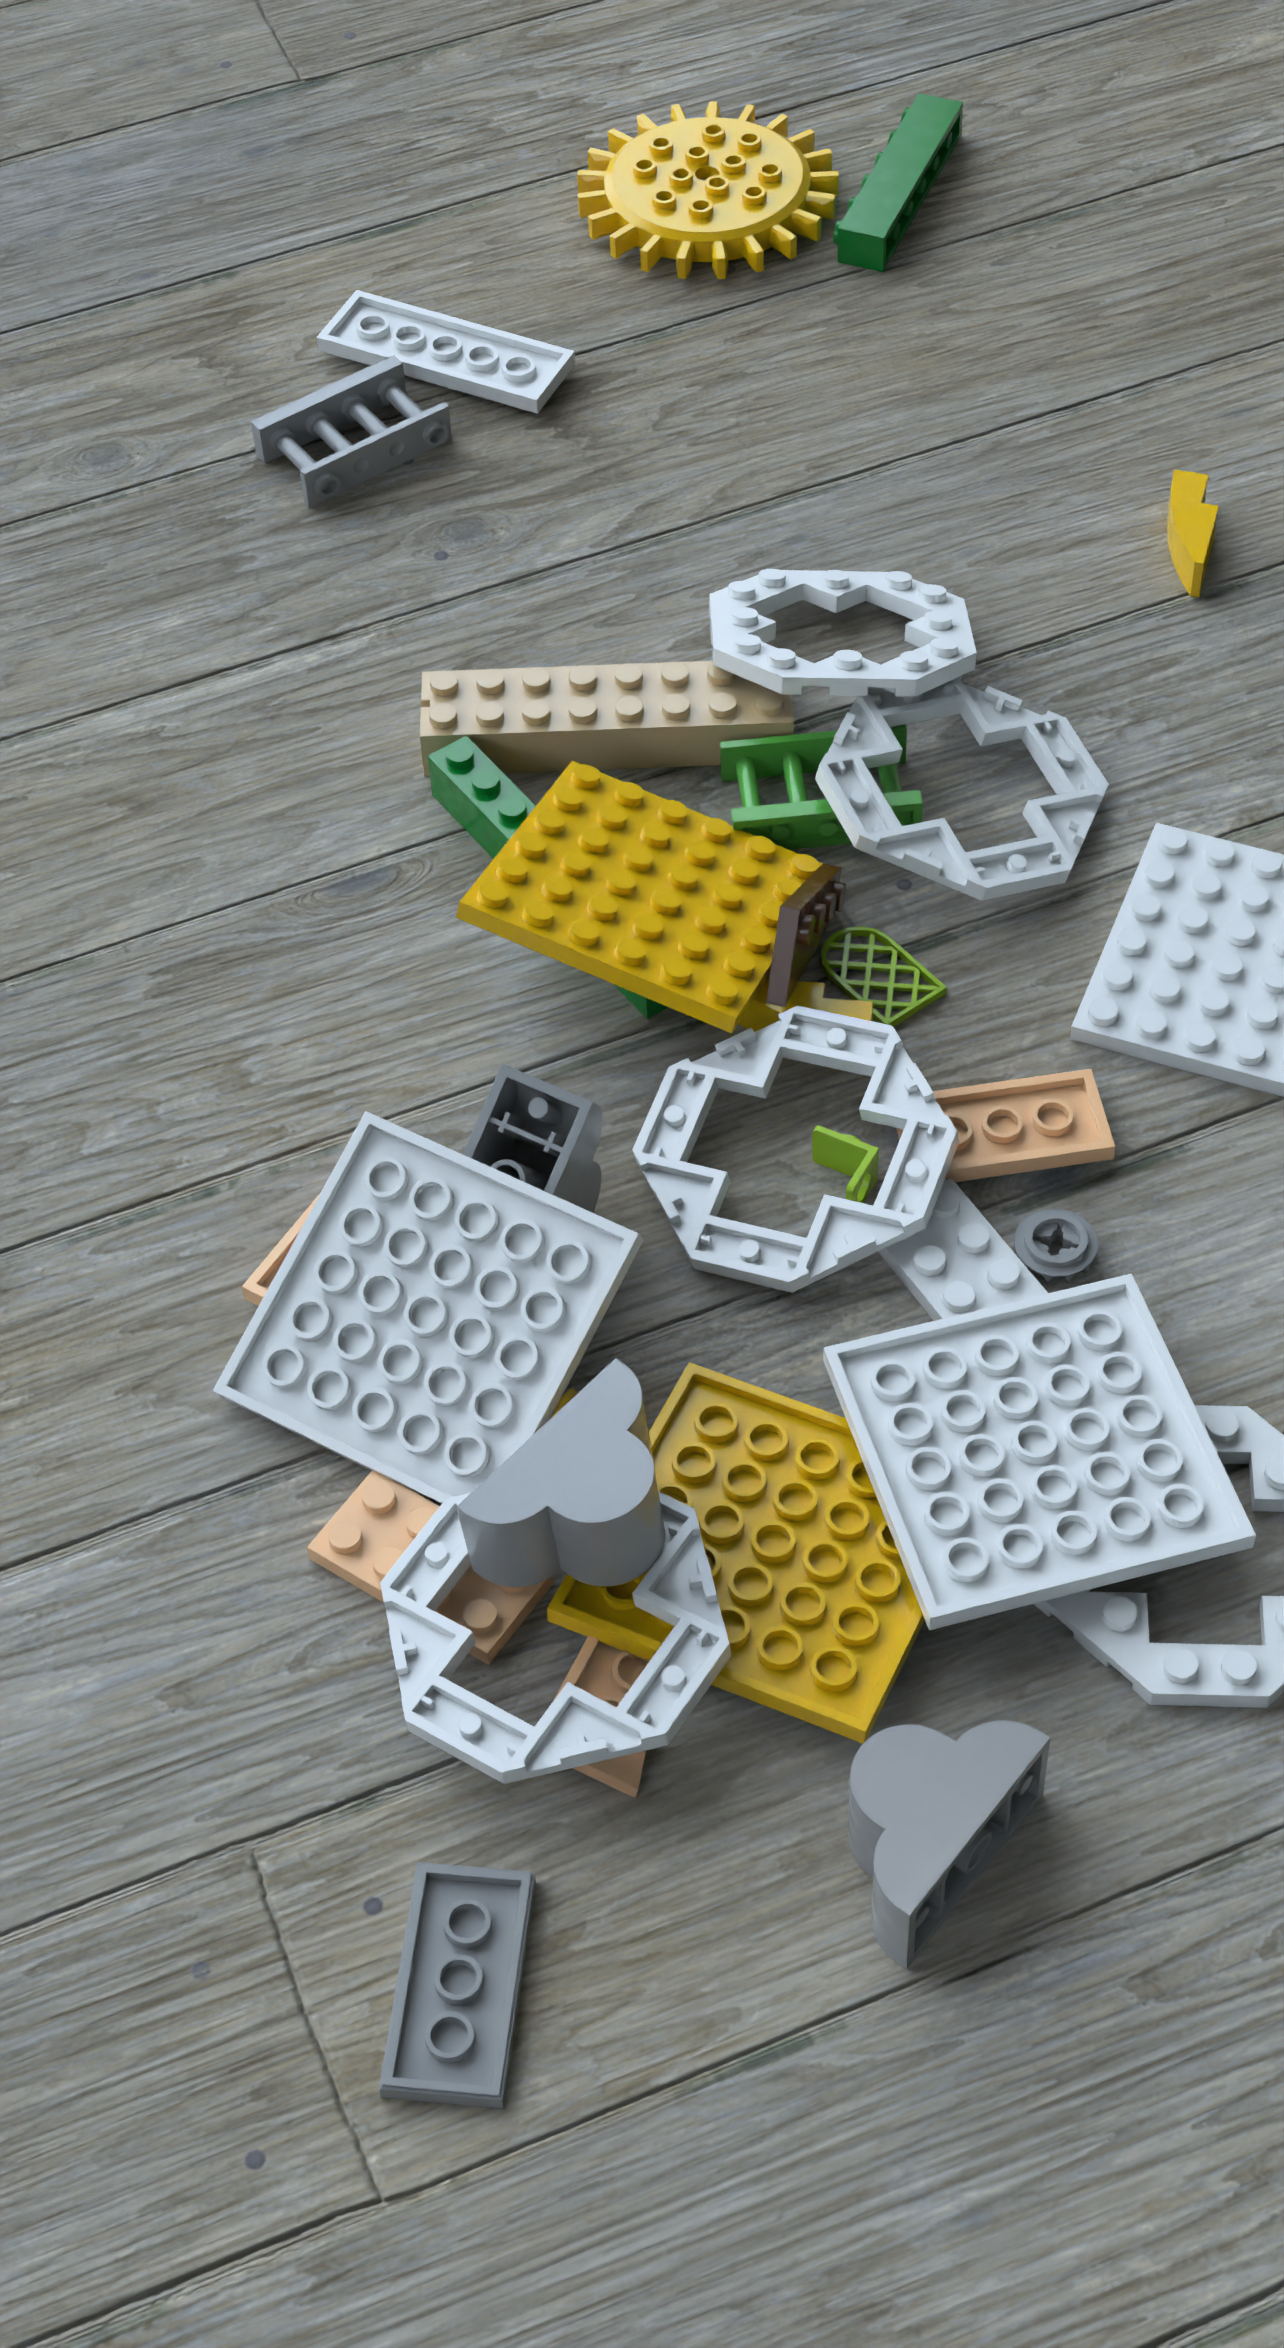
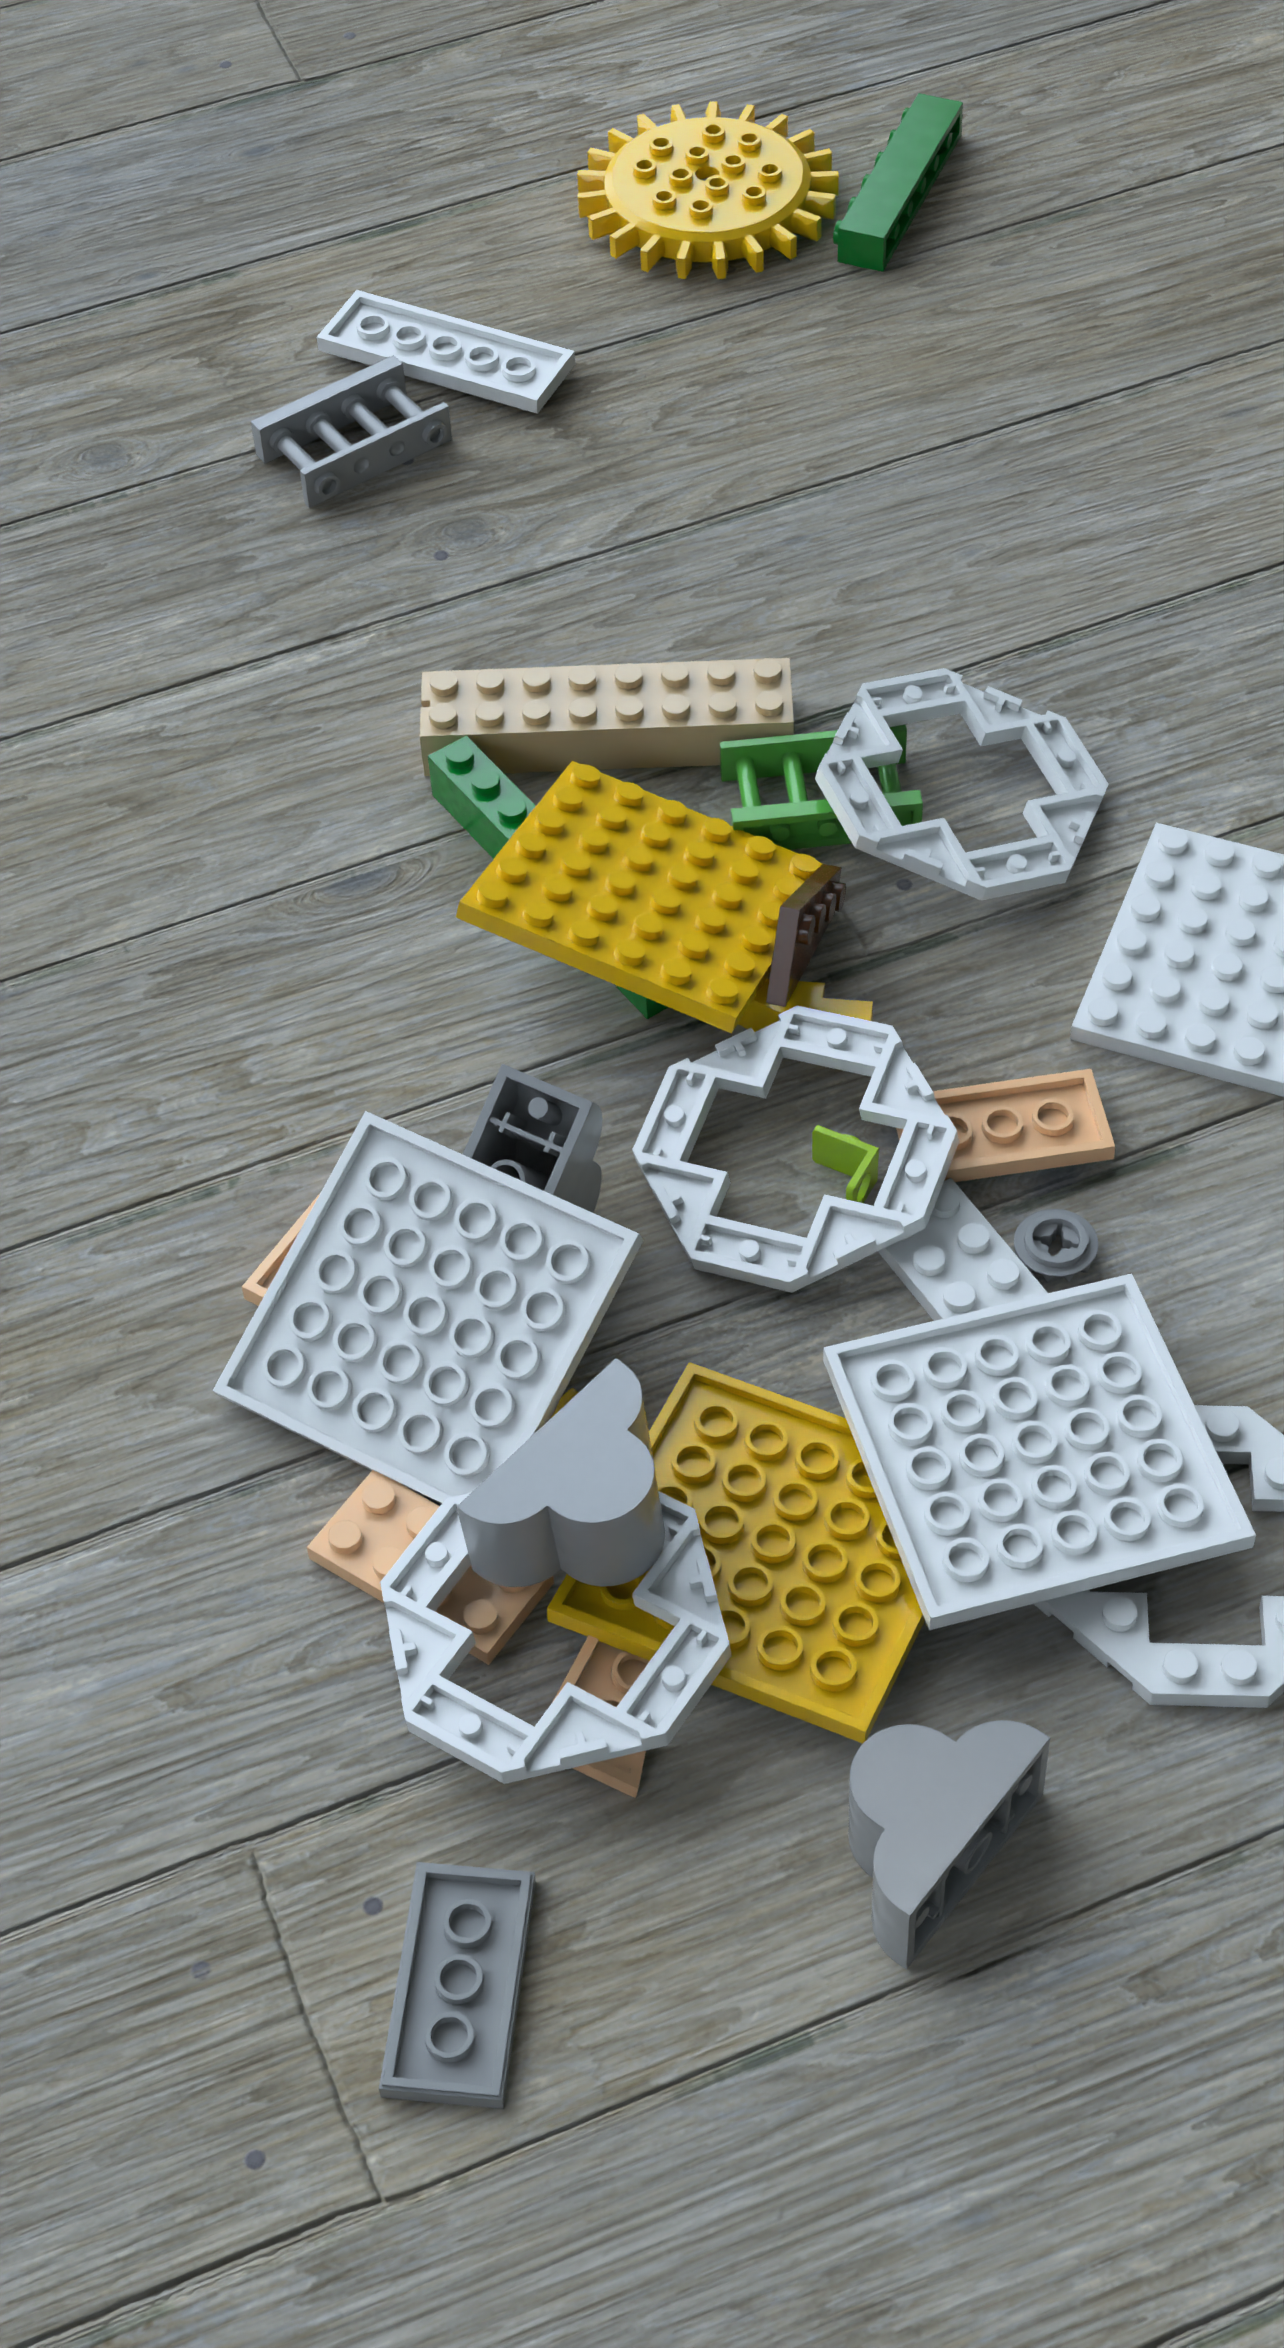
(935, 989): lime window -> none
(938, 628): white plate -> none
(1190, 528): yellow slope -> none

